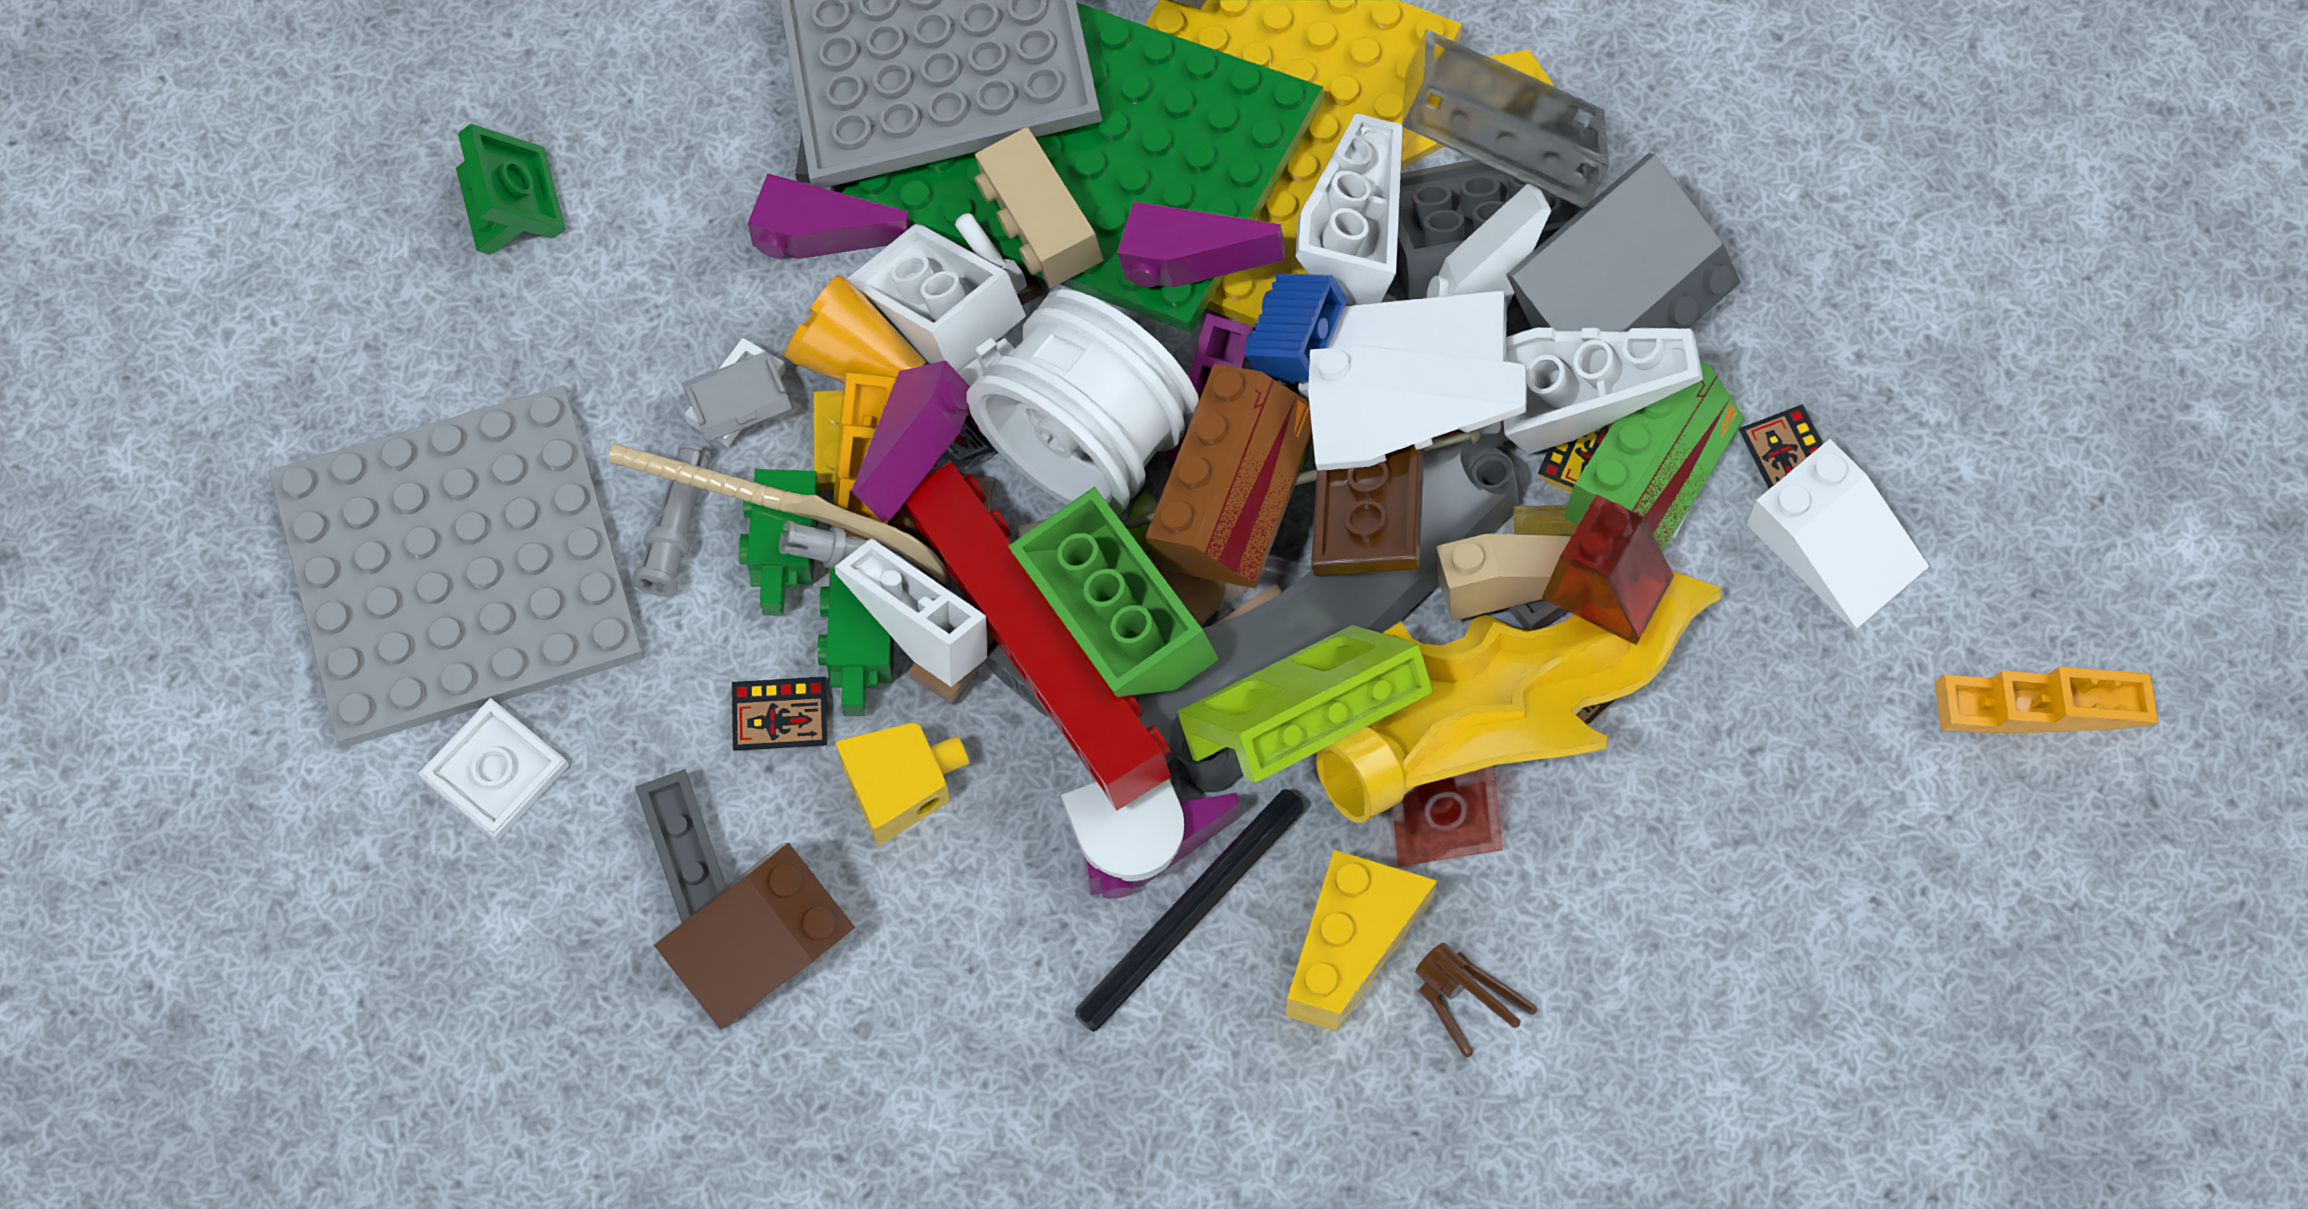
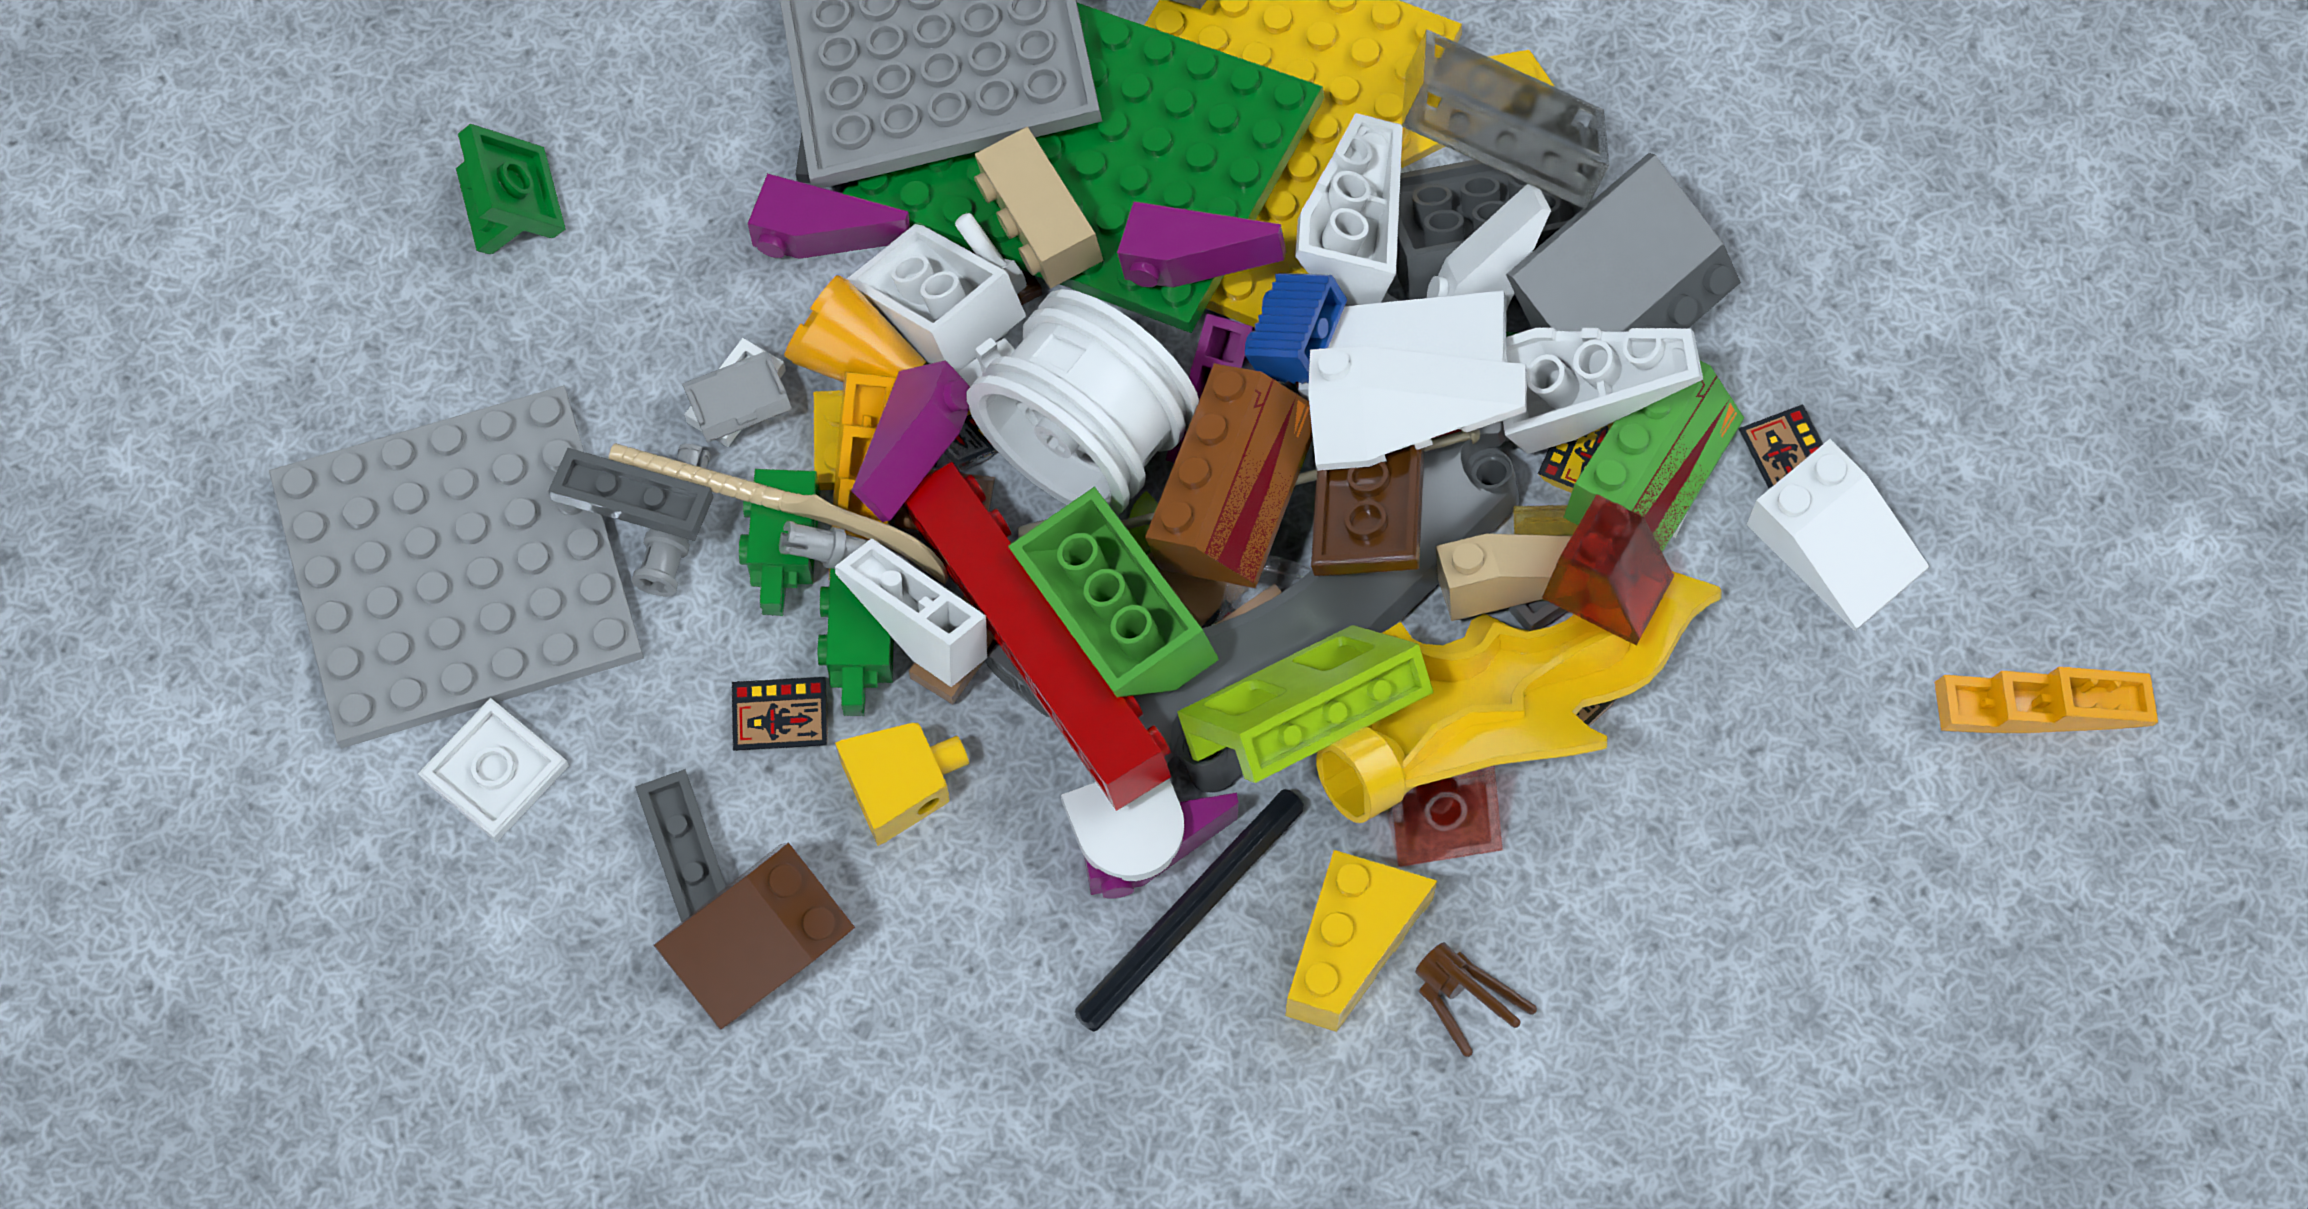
(631, 494): none -> dark grey plate

